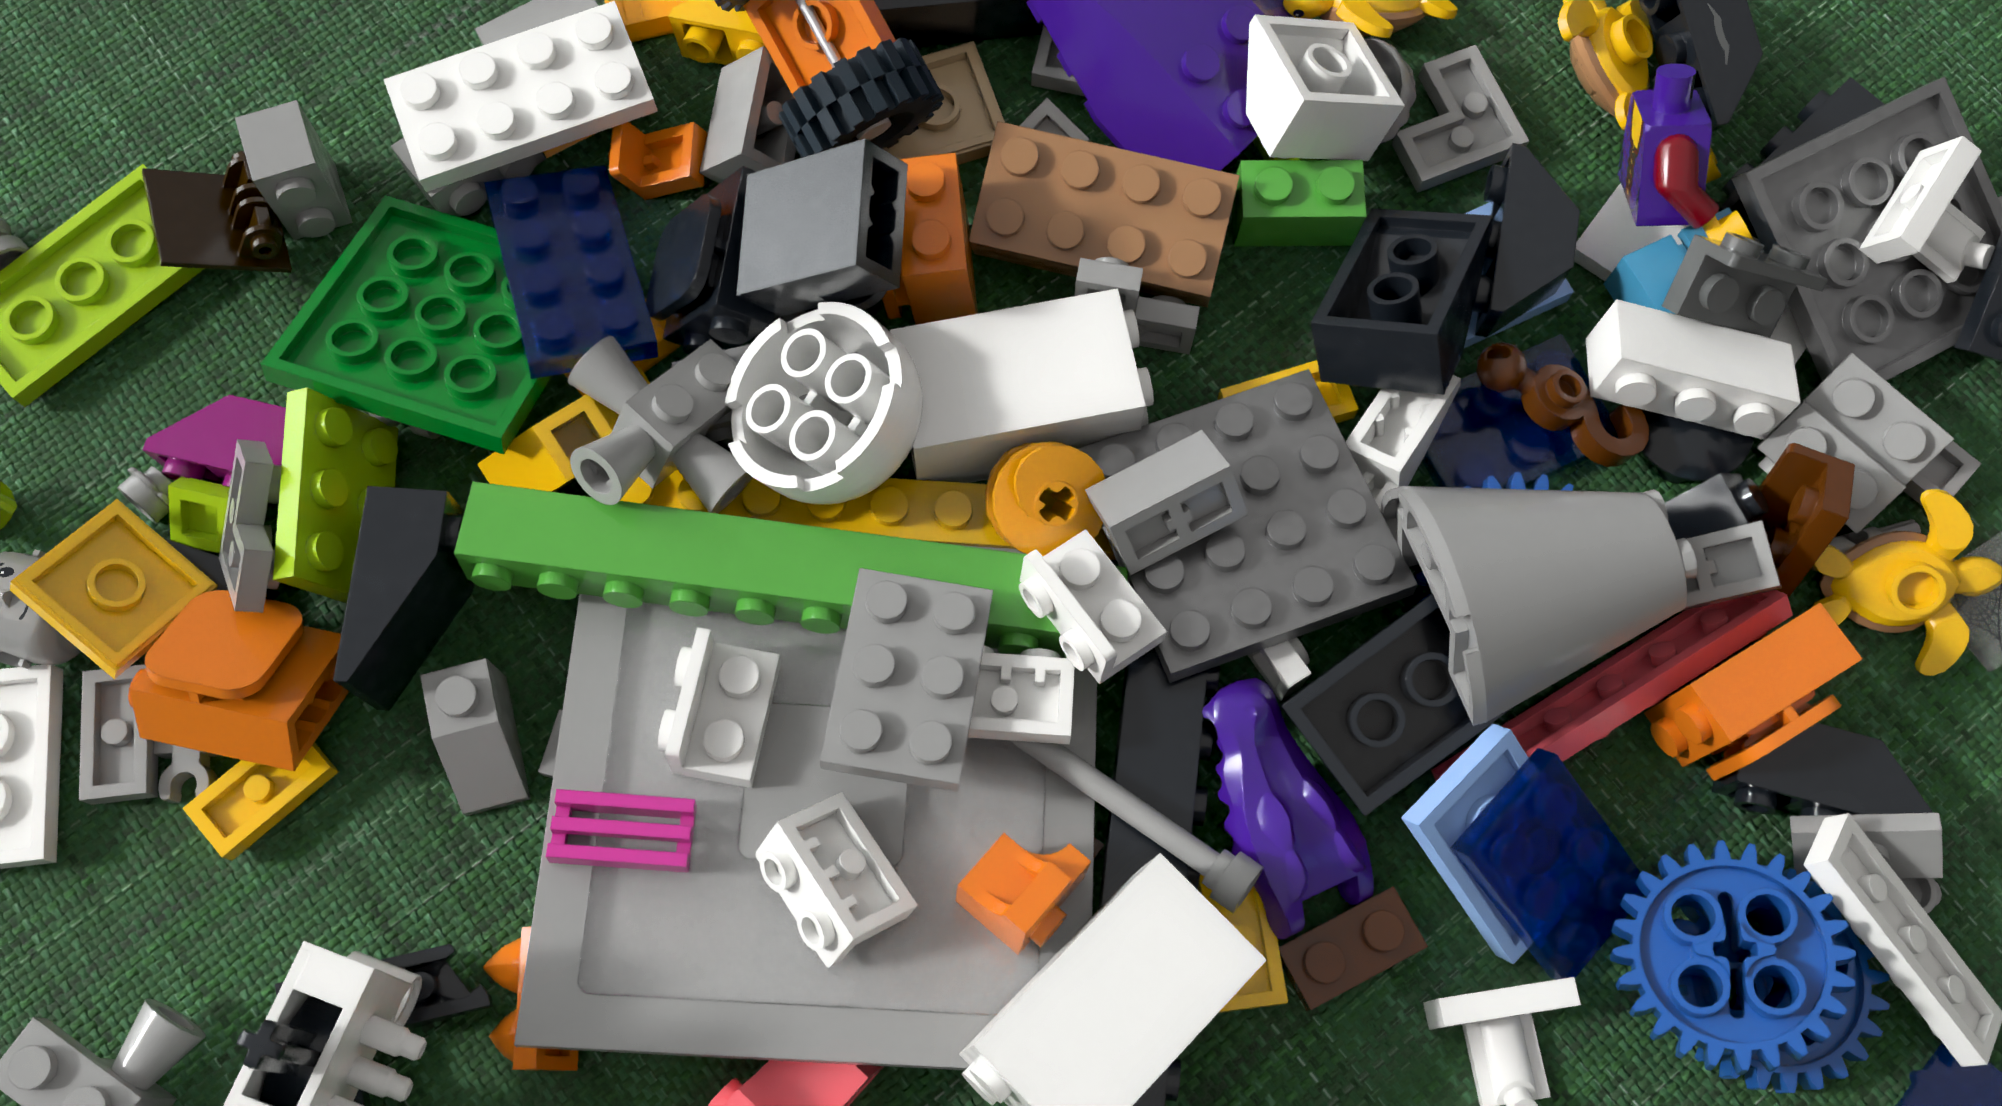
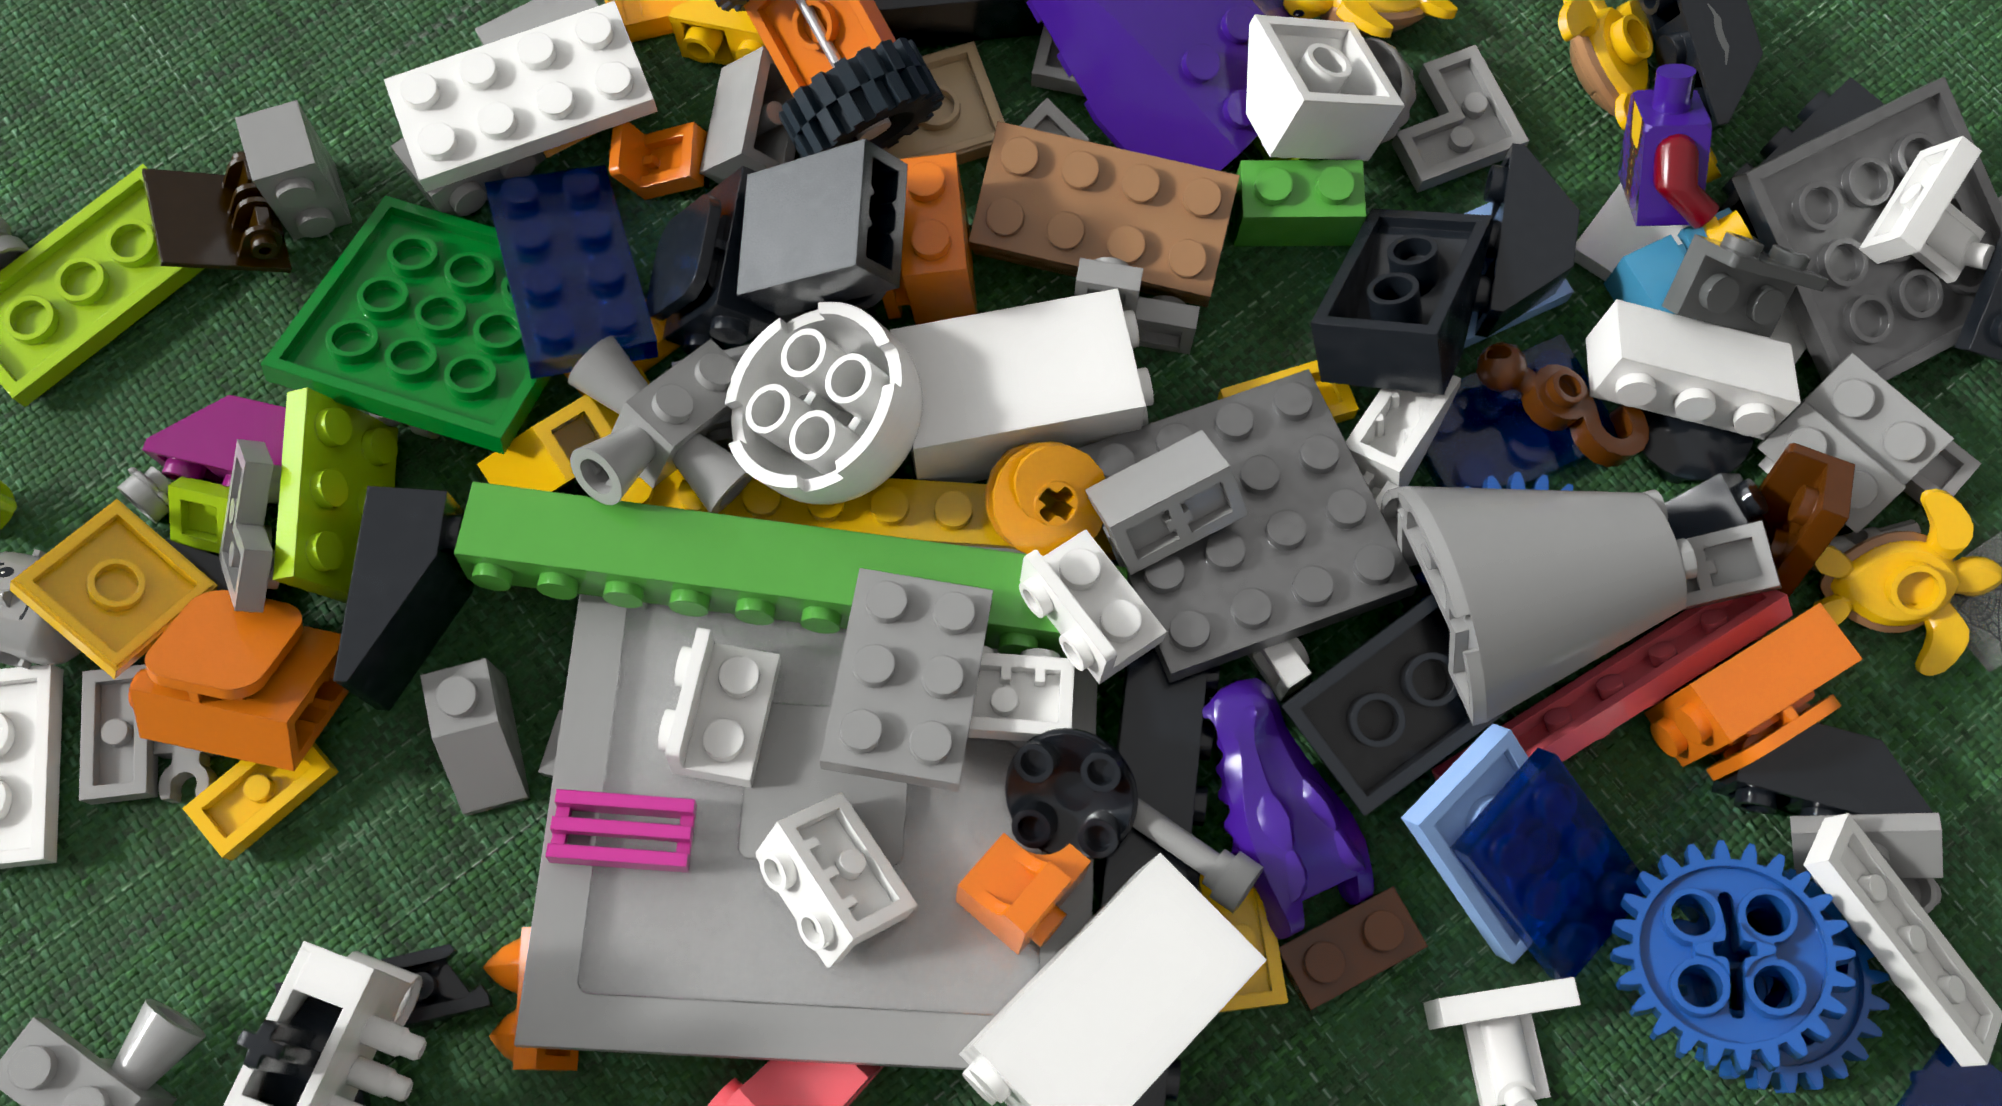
(1070, 791): none -> black dish

